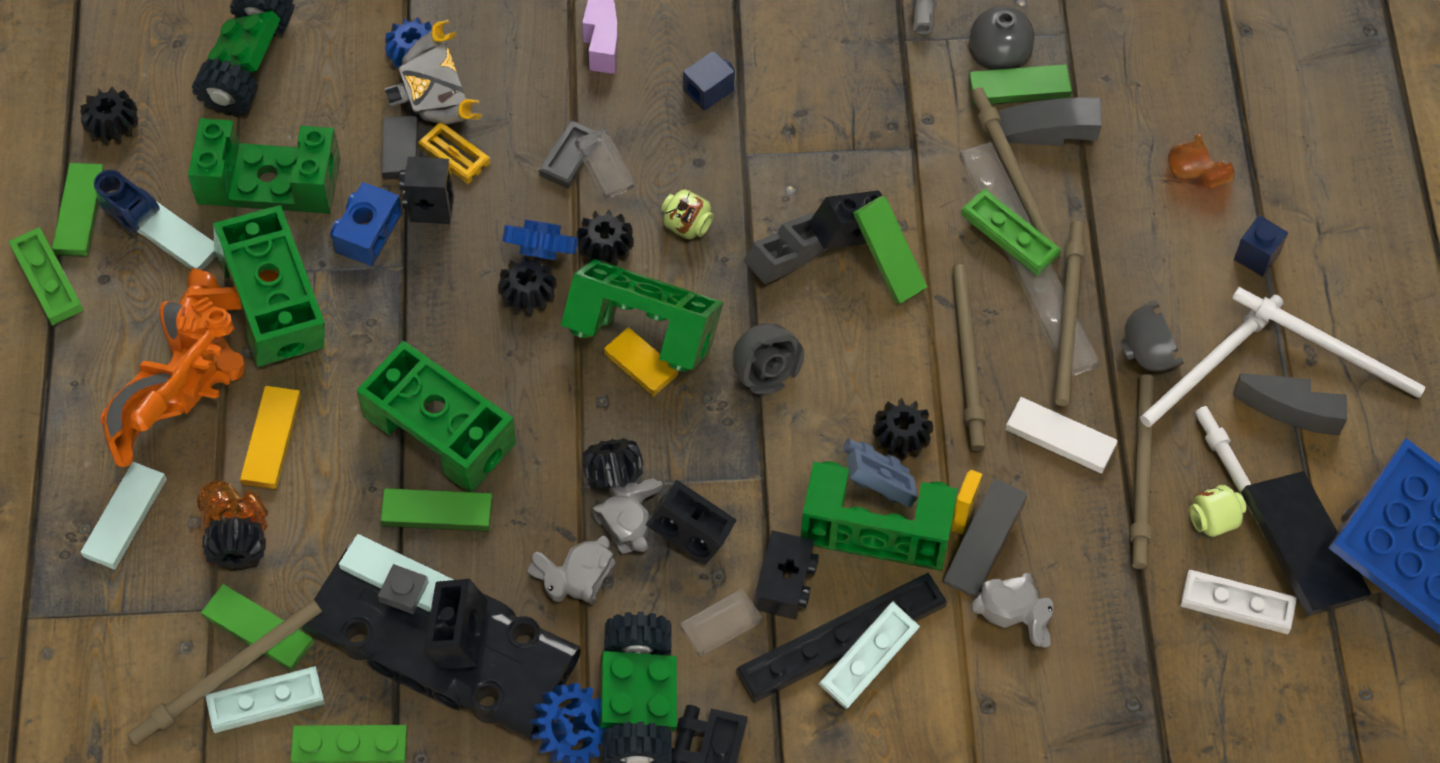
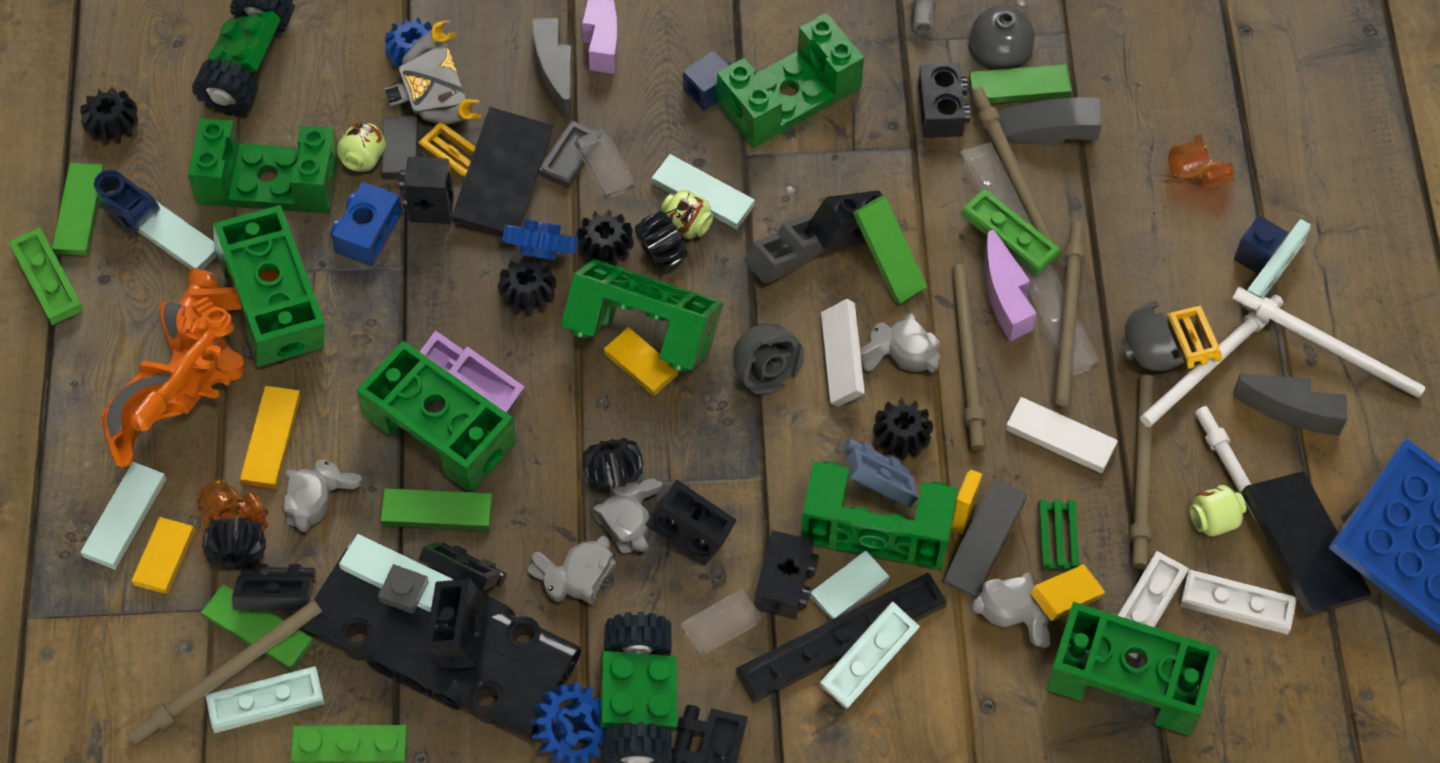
(163, 555): none -> yellow tile
(273, 587): none -> black plate
(310, 492): none -> light grey animal
(361, 147): none -> yellowish green head
(460, 565): none -> black plate
(473, 371): none -> lavender slope
(502, 172): none -> black tile
(554, 63): none -> slope
(661, 241): none -> black gear
(726, 202): none -> light aqua tile
(820, 71): none -> green plate
(842, 353): none -> white tile
(849, 586): none -> light aqua tile
(906, 343): none -> light grey animal
(939, 100): none -> black brick
(1007, 289): none -> lavender slope
(1058, 507): none -> green tile
(1059, 593): none -> yellow tile
(1154, 591): none -> white tile
(1173, 674): none -> green plate
(1199, 354): none -> yellow tile
(1279, 261): none -> light aqua tile

